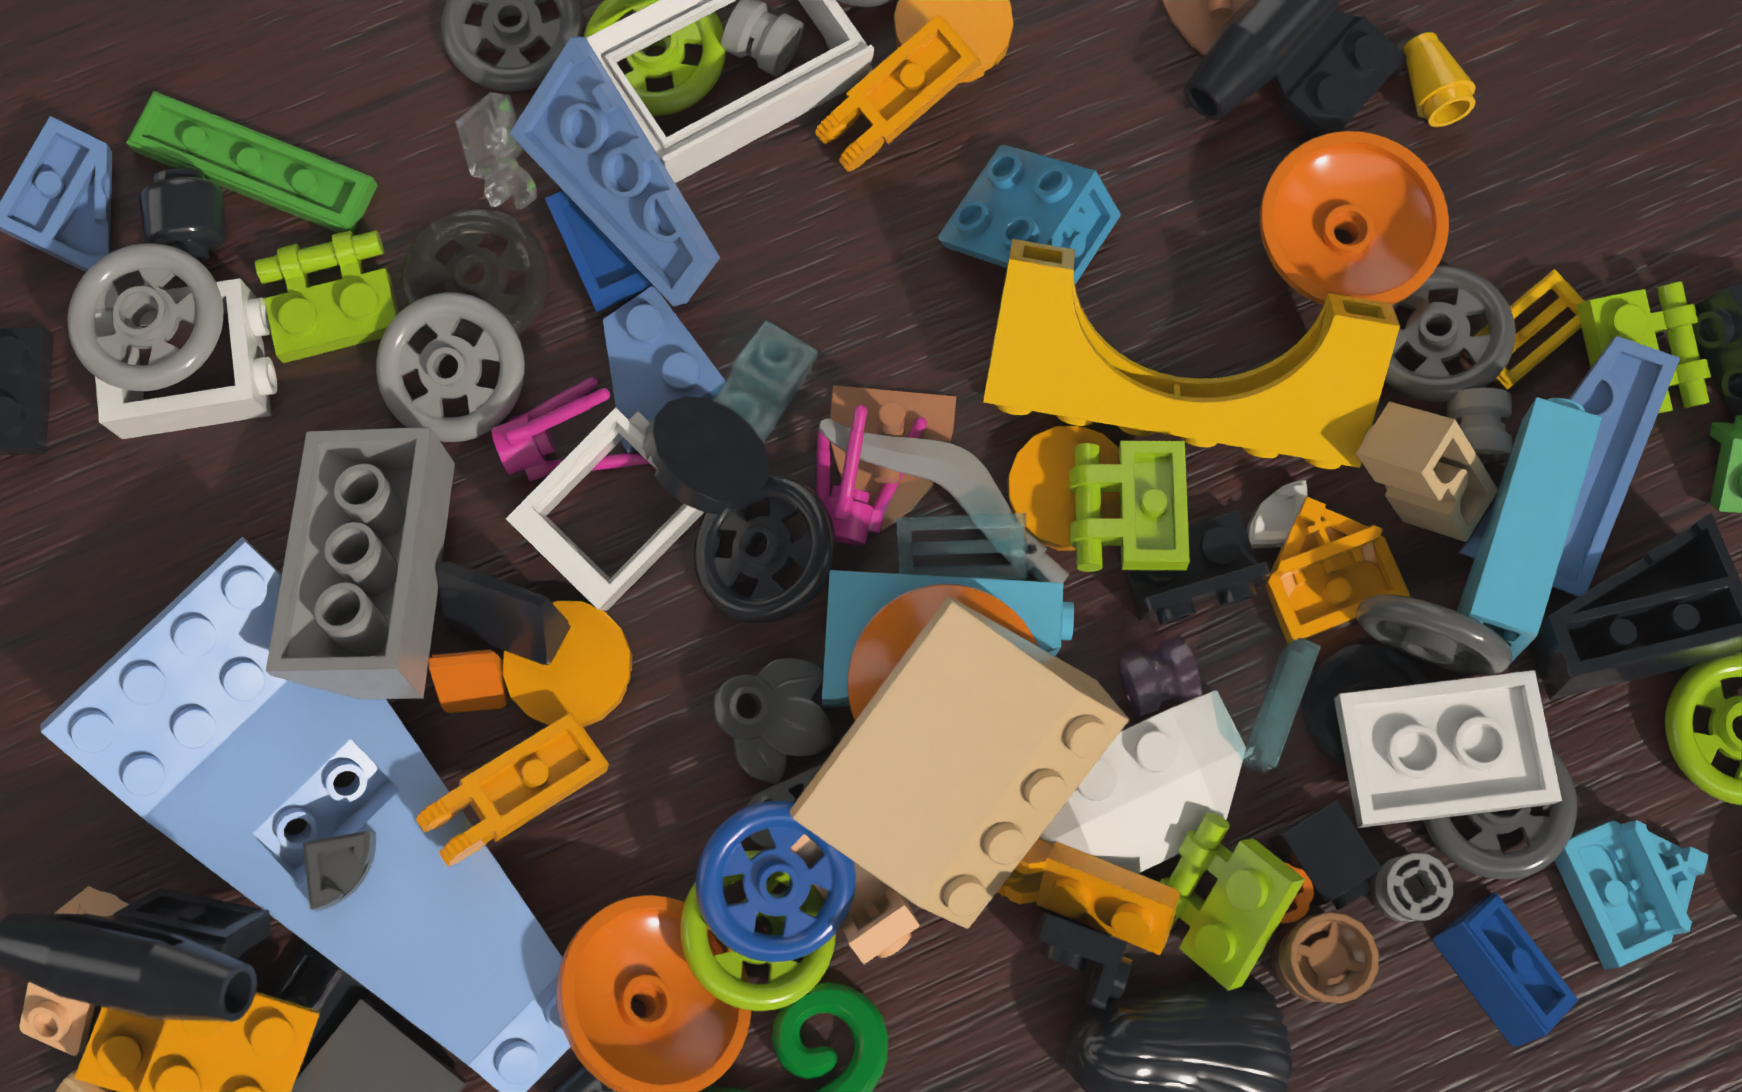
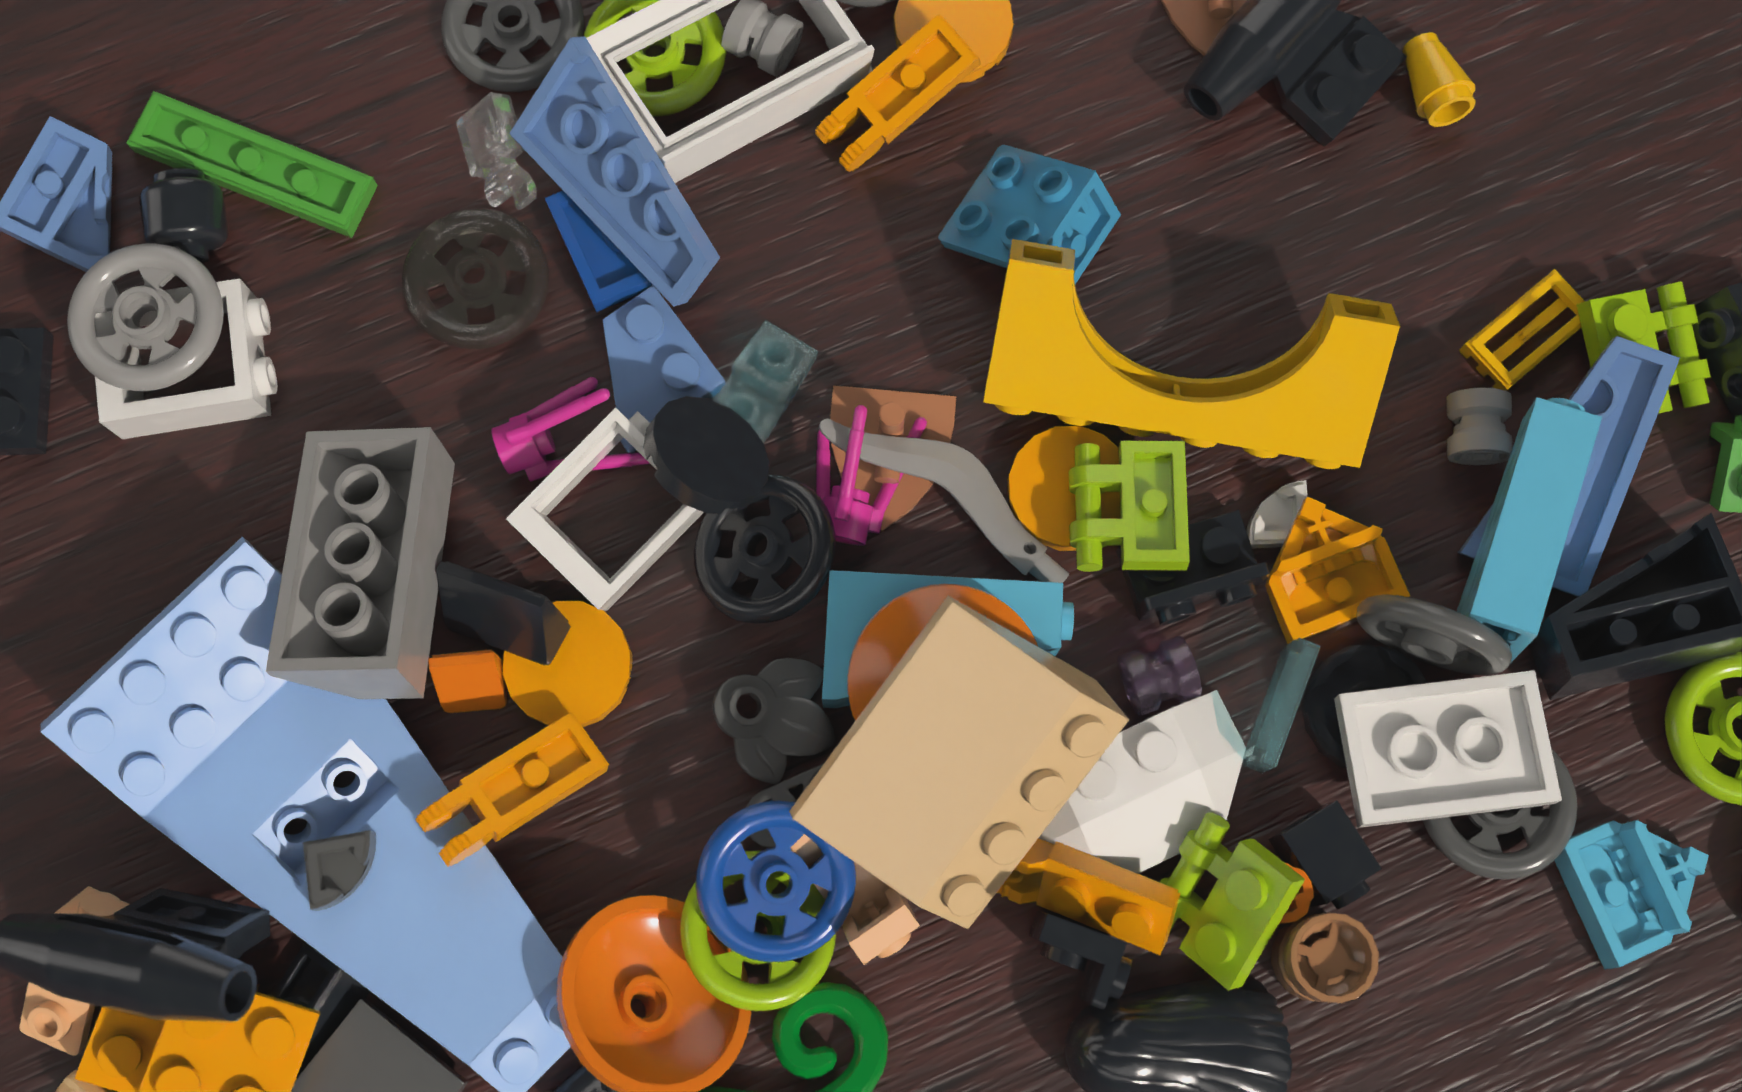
(332, 313): lime plate -> none
(496, 343): light grey plate -> none
(1016, 545): clear light blue tile -> none
(1371, 192): orange dish -> none
(1397, 887): light grey wheel -> none
(1428, 470): tan brick -> none
(1487, 352): dark grey plate -> none
(1505, 971): blue slope -> none

